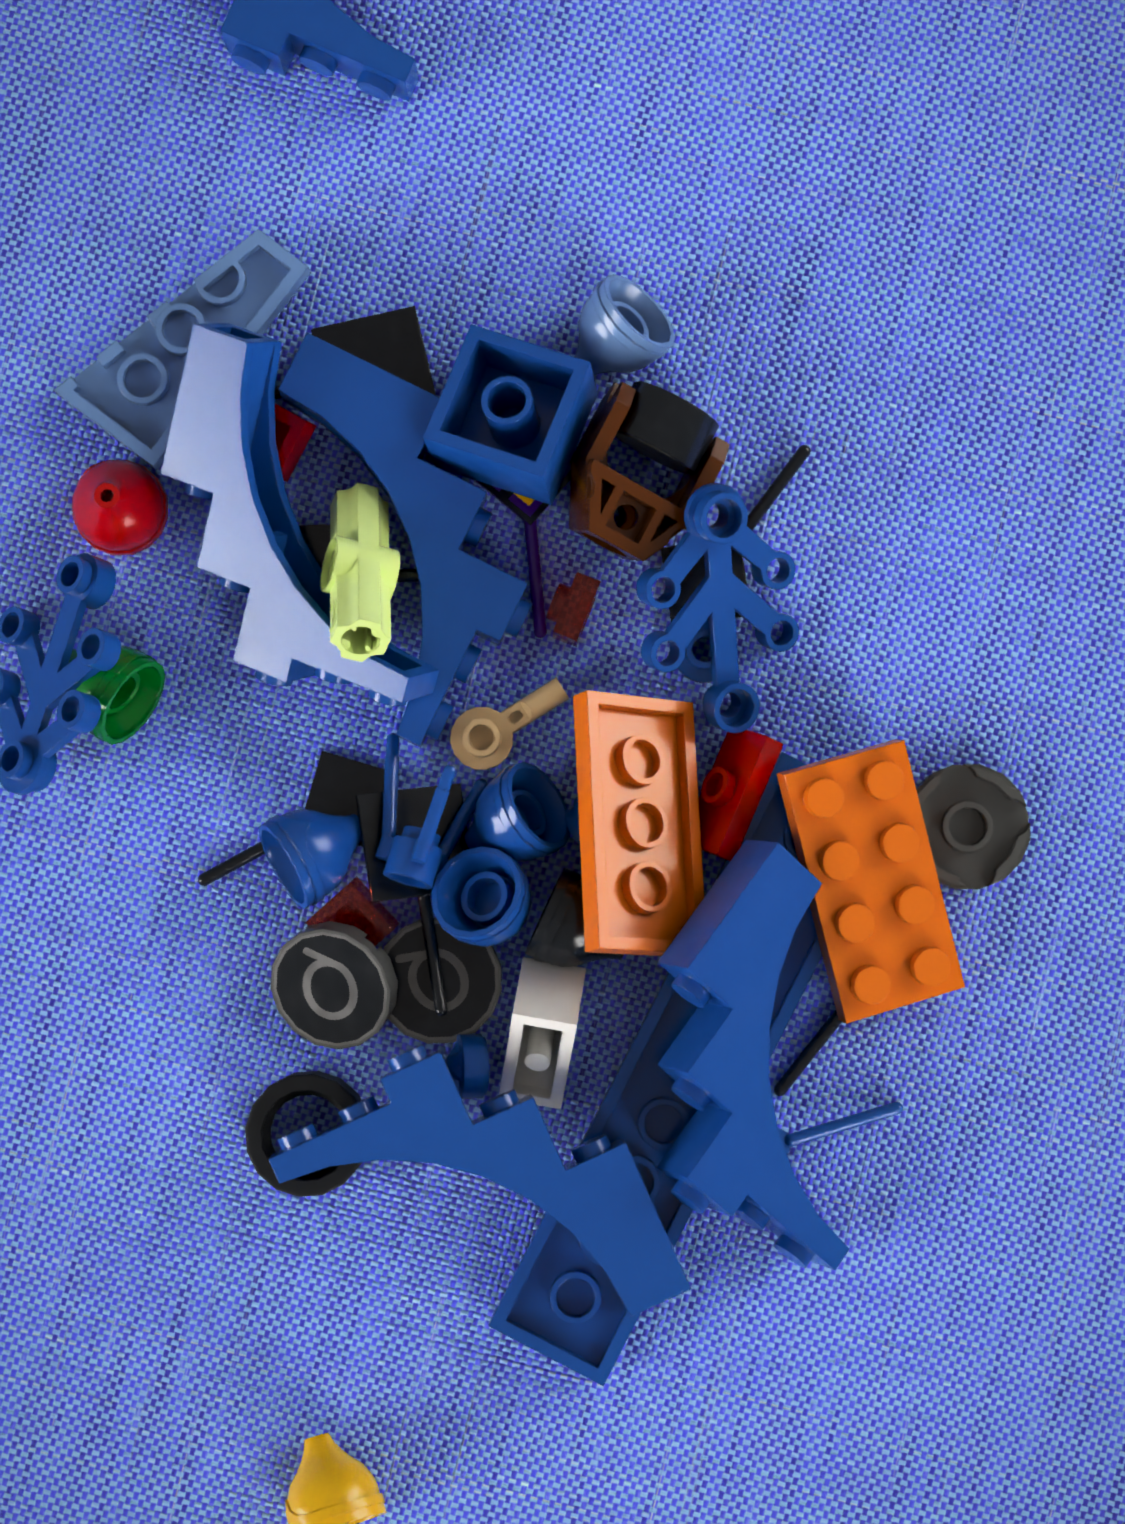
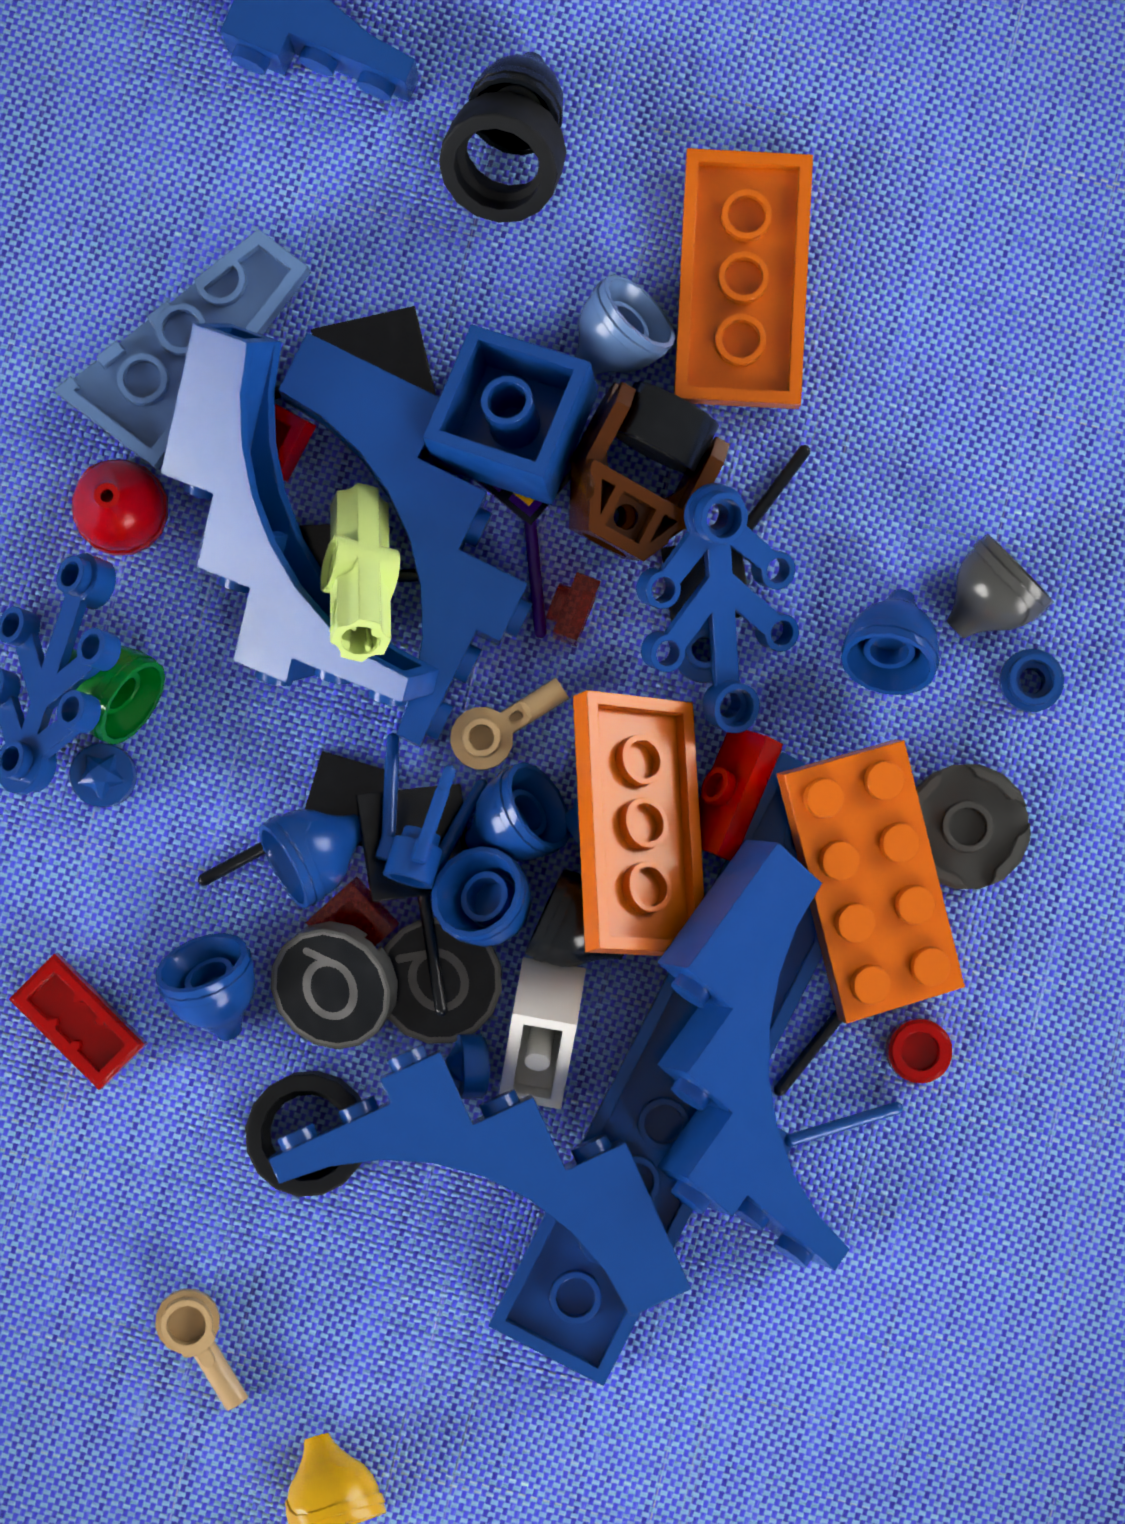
(78, 1021): none -> red plate
(103, 775): none -> blue tile
(189, 1326): none -> tan plate
(209, 983): none -> blue helmet
(478, 192): none -> black tyre
(523, 76): none -> black helmet
(743, 278): none -> orange plate
(892, 646): none -> blue helmet
(919, 1050): none -> red tile
(994, 592): none -> dark grey helmet
(1045, 666): none -> blue plate

